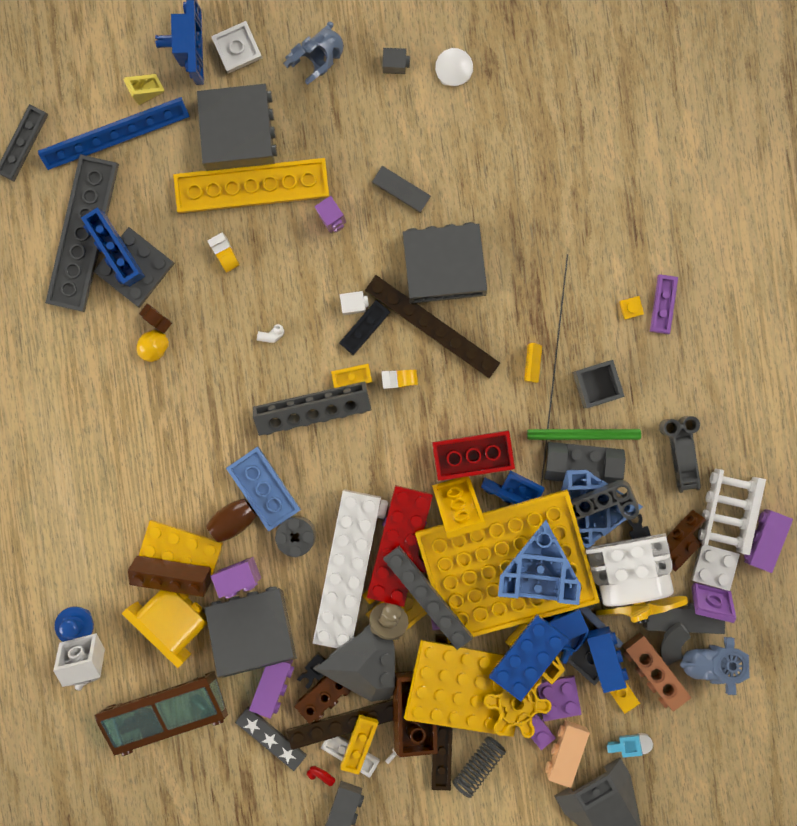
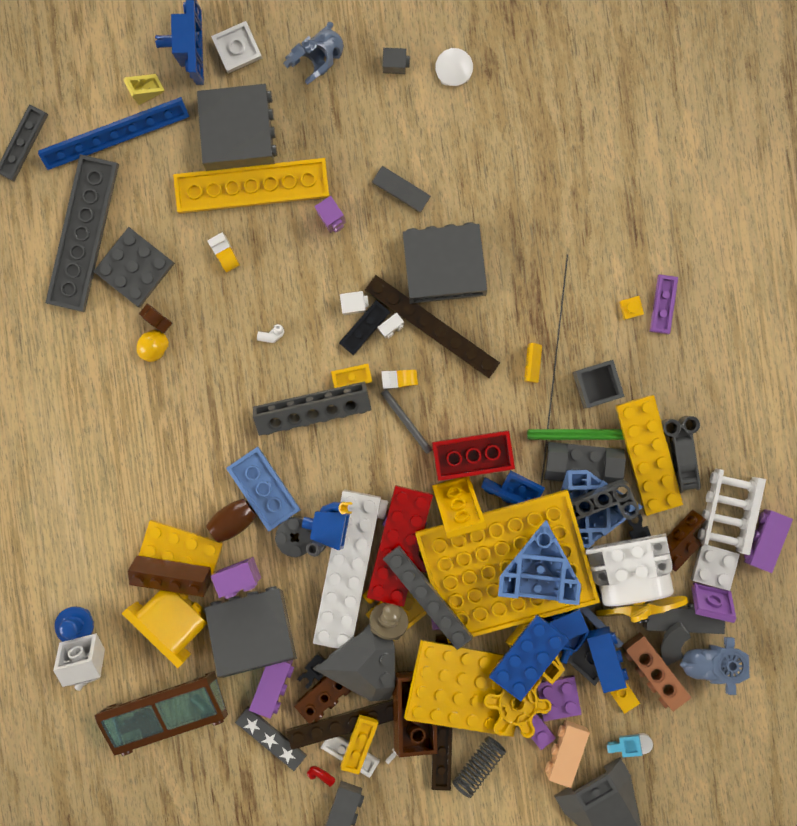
(112, 246): blue brick -> none
(327, 527): none -> blue torso
(391, 325): none -> white piece
(406, 421): none -> dark grey bar
(649, 455): none -> yellow plate

